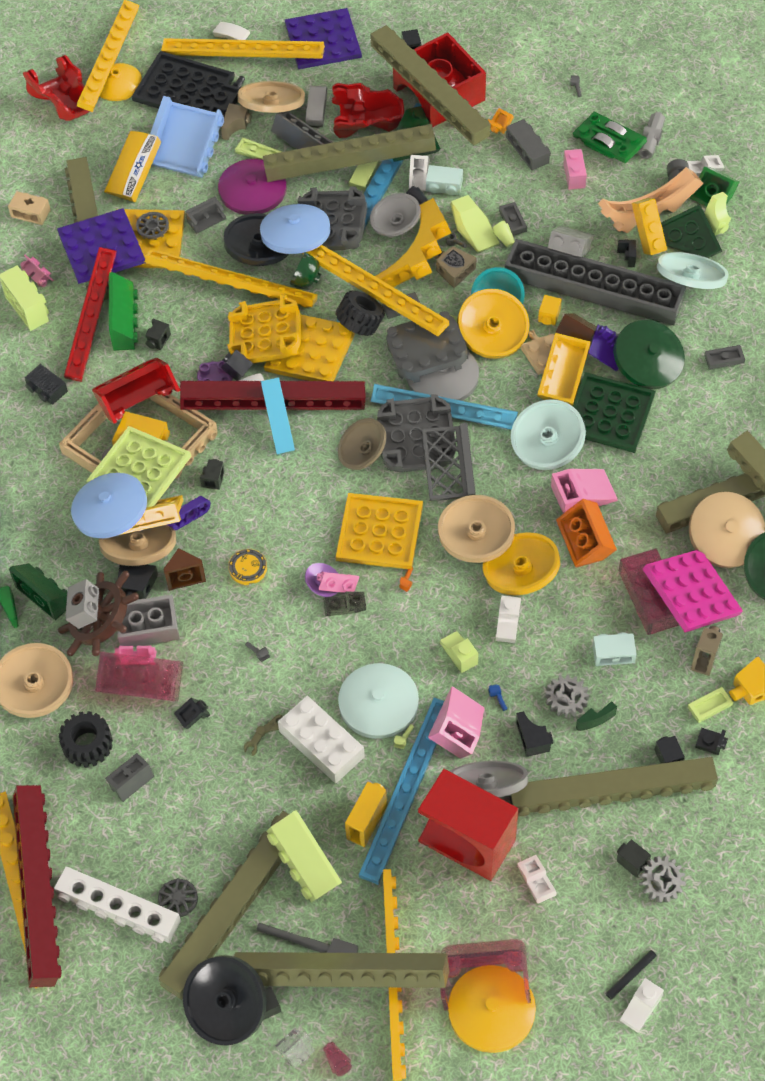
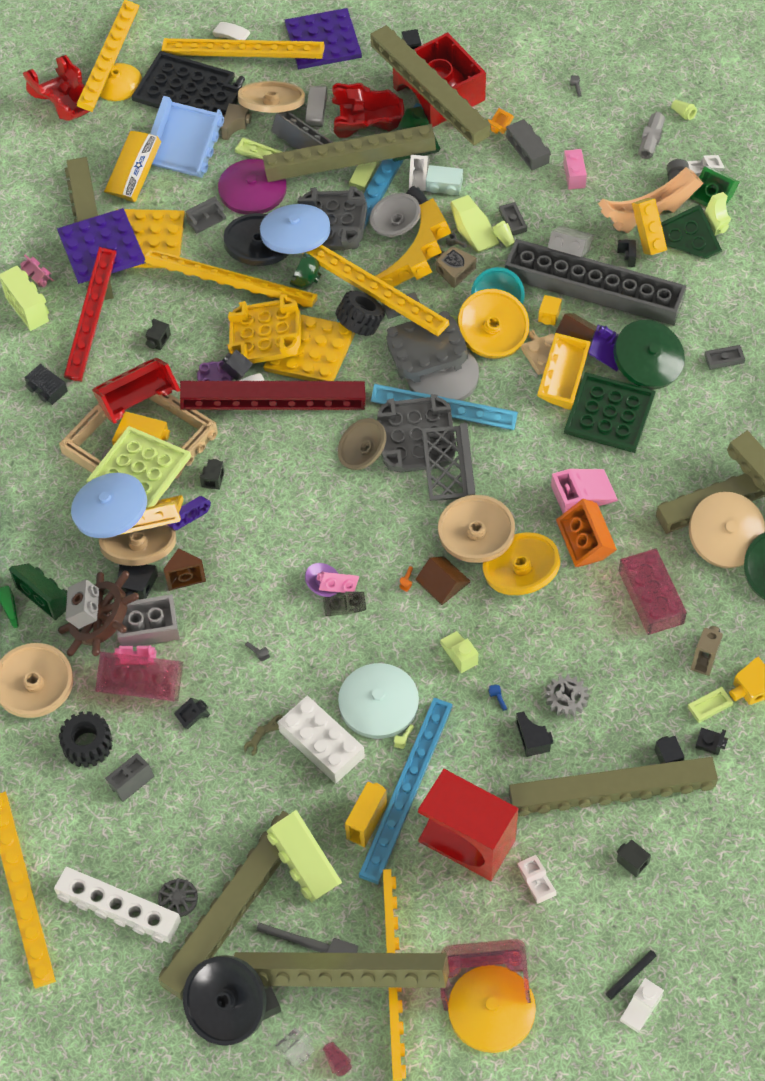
(29, 208): tan brick -> none
(35, 887): dark red brick -> none
(122, 313): green slope -> none
(152, 225): dark grey wheel -> none
(247, 566): tile -> none
(277, 415): medium azure tile -> none
(379, 531): yellow plate -> none
(441, 579): none -> reddish brown slope
(458, 724): bright pink slope -> none
(495, 777): light grey dish -> none
(508, 619): white arch -> none
(548, 434): light aqua dish -> none
(592, 719): dark green slope -> none
(609, 137): green piece -> none
(614, 649): light aqua brick -> none
(660, 887): light grey gear -> none
(684, 109): none -> yellowish green cone
(692, 270): light aqua dish -> none
(692, 590): dark pink plate -> none

